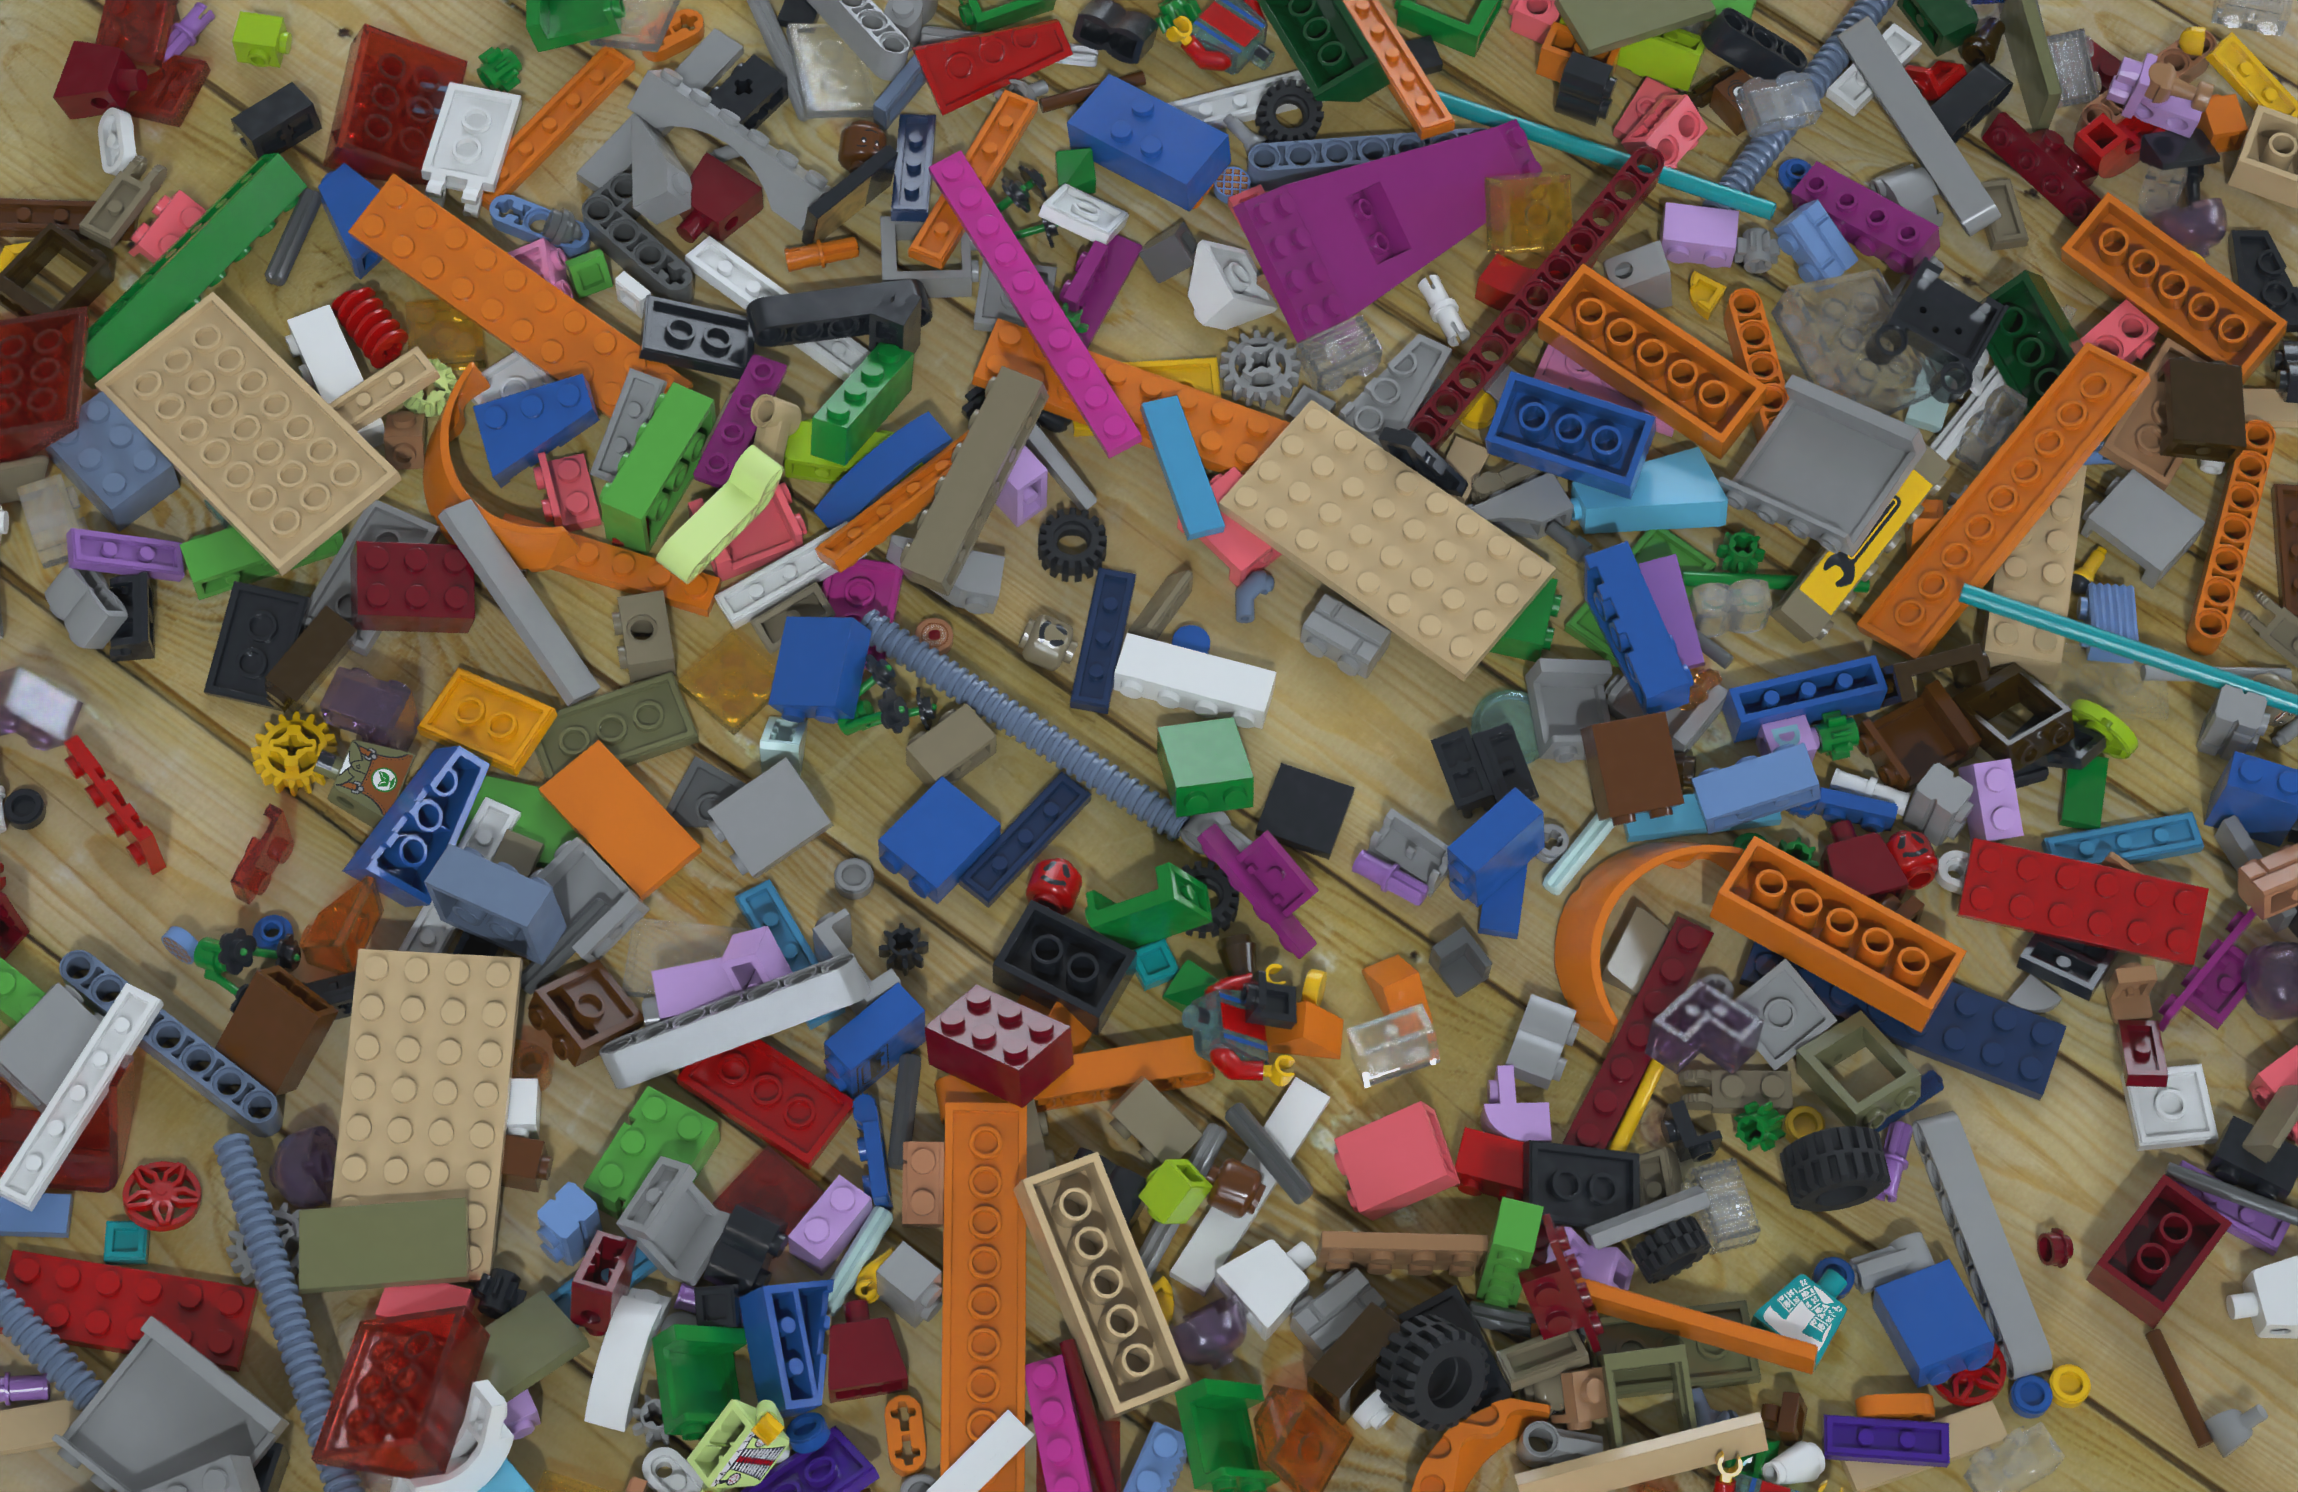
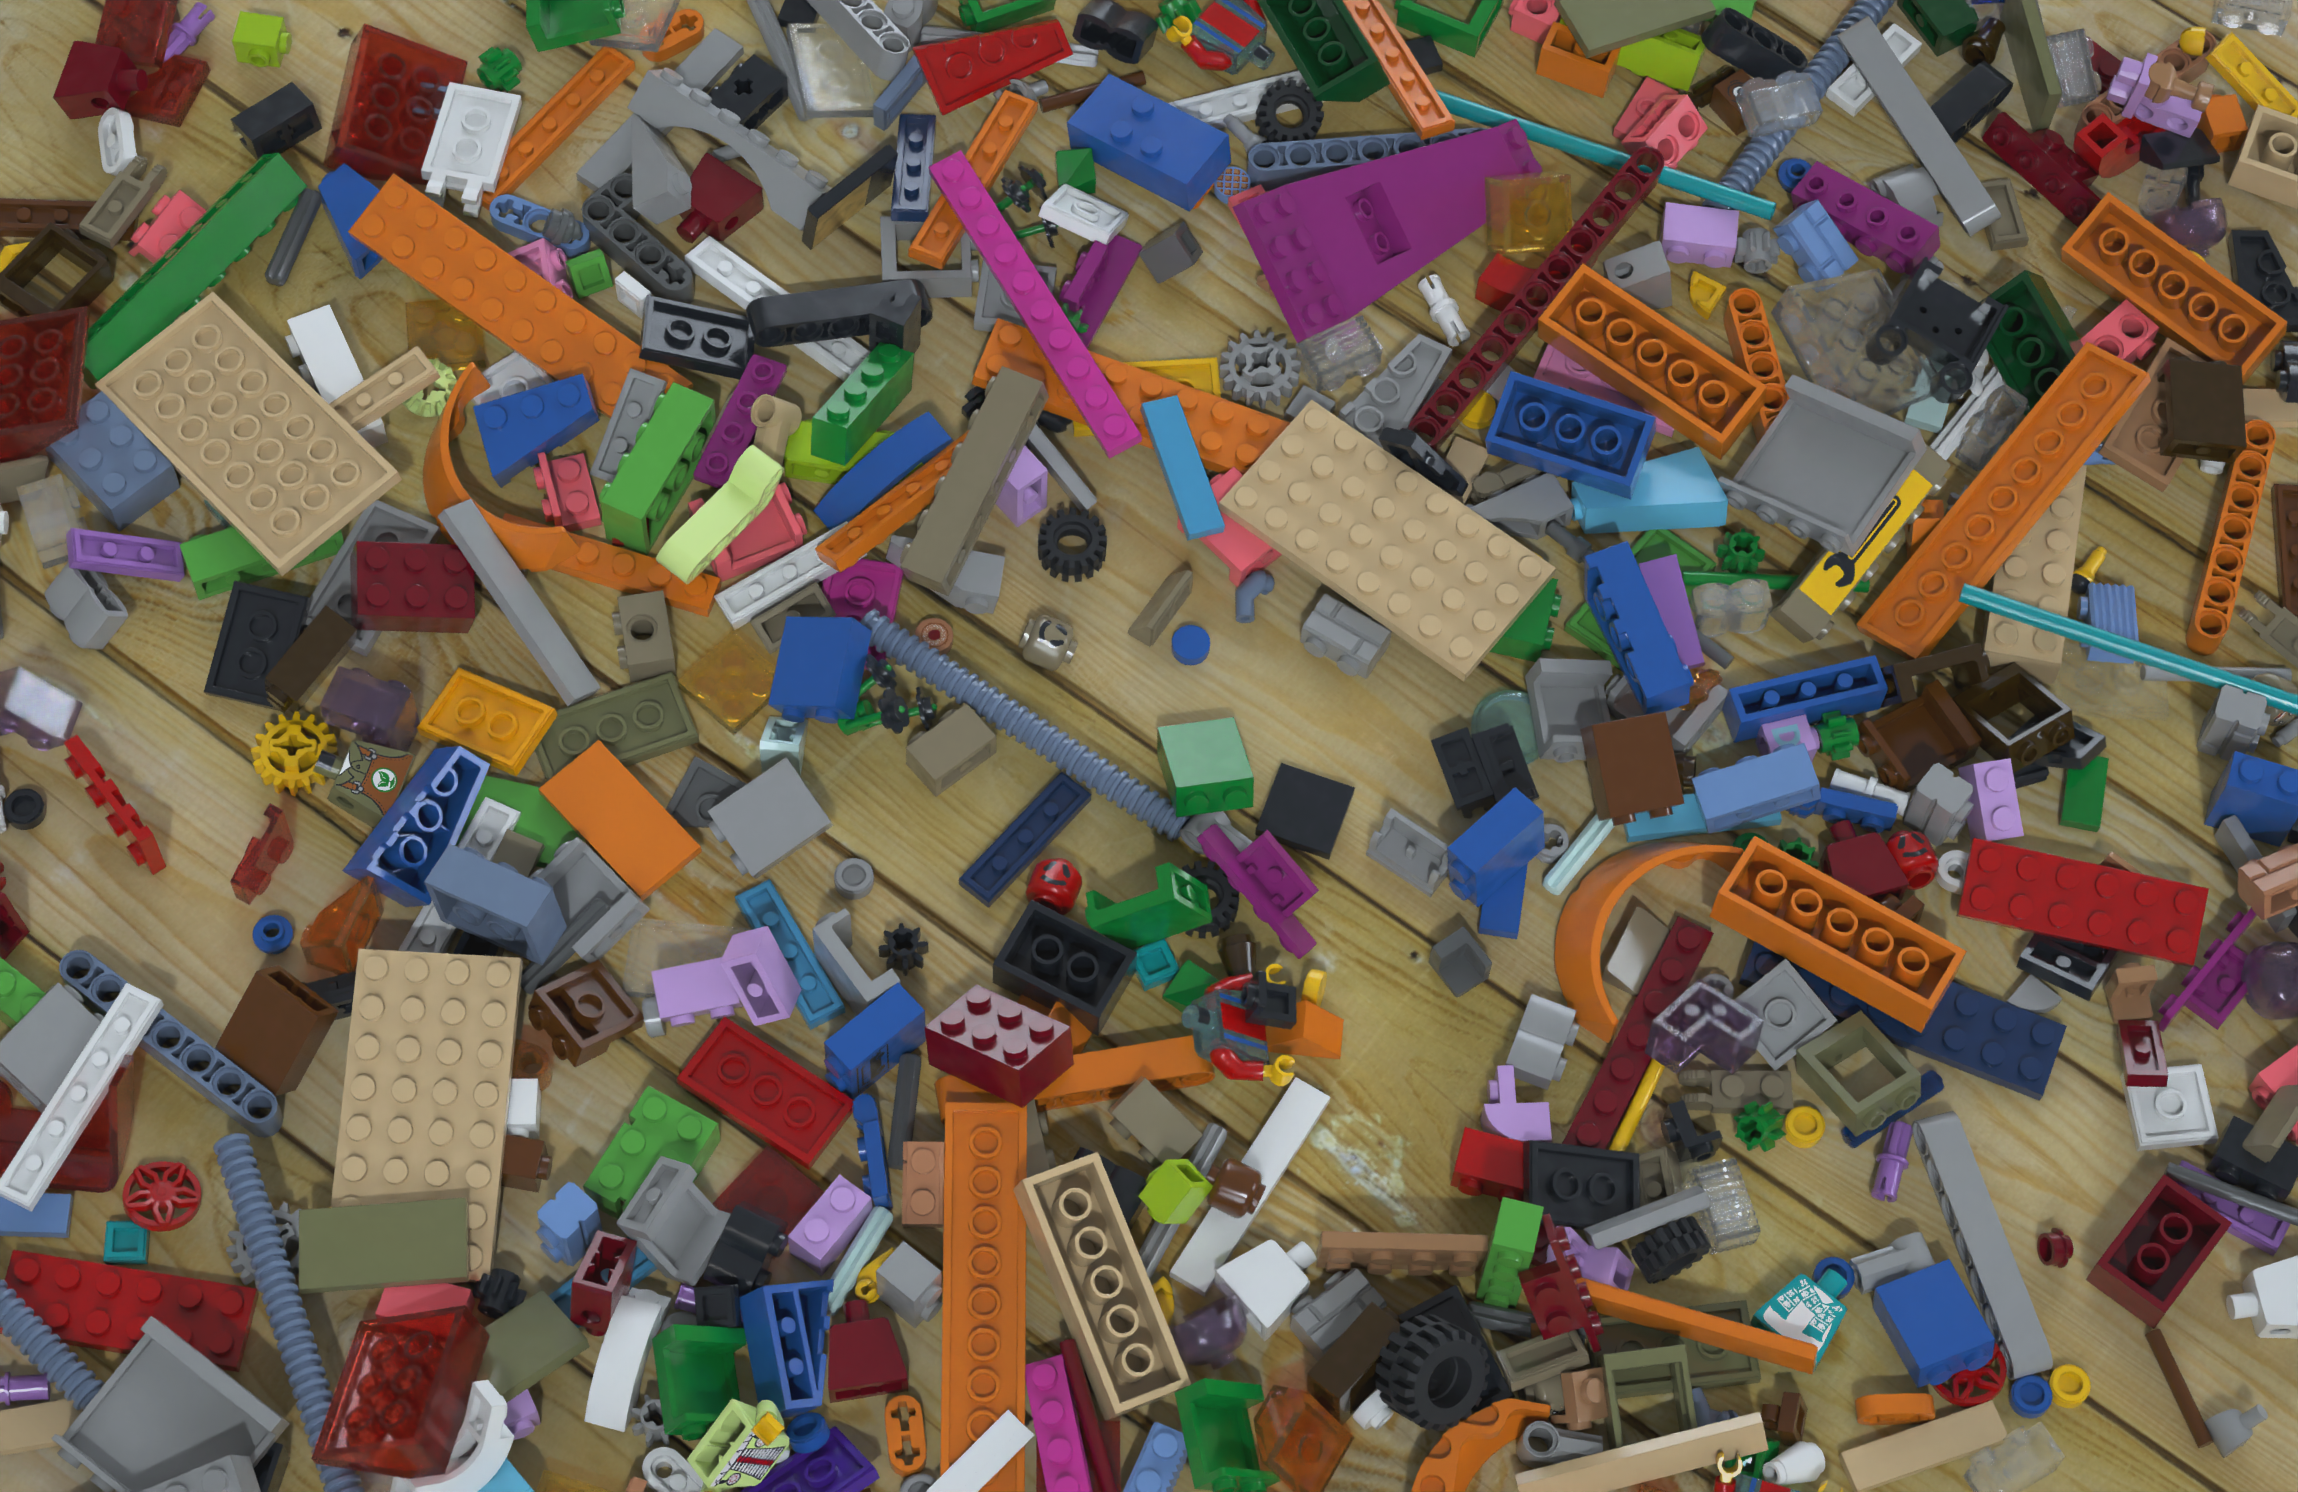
(136, 635): black hinge -> none
(180, 944): medium blue tile -> none
(237, 951): plant -> none
(305, 1167): clear purple cylinder -> none
(370, 325): red piece -> none
(405, 440): medium nougat bracket -> none
(734, 1020): light grey beam -> none
(821, 253): orange axle -> none
(859, 144): reddish brown head -> none
(938, 840): blue brick -> none
(1103, 640): dark blue tile -> none
(1194, 681): white brick -> none
(1226, 287): white slope -> none
(1269, 1153): dark grey axle -> none
(1390, 878): medium lavender axle -> none
(1393, 1045): clear brick -> none
(1395, 1161): coral brick -> none
(1396, 985): orange slope -> none
(1586, 89): black brick -> none
(1835, 1168): black tyre -> none
(1885, 1441): dark purple tile -> none
(1936, 80): red bracket -> none
(2119, 738): lime tile -> none
(2131, 841): dark azure tile -> none
(2143, 524): light grey panel -> none

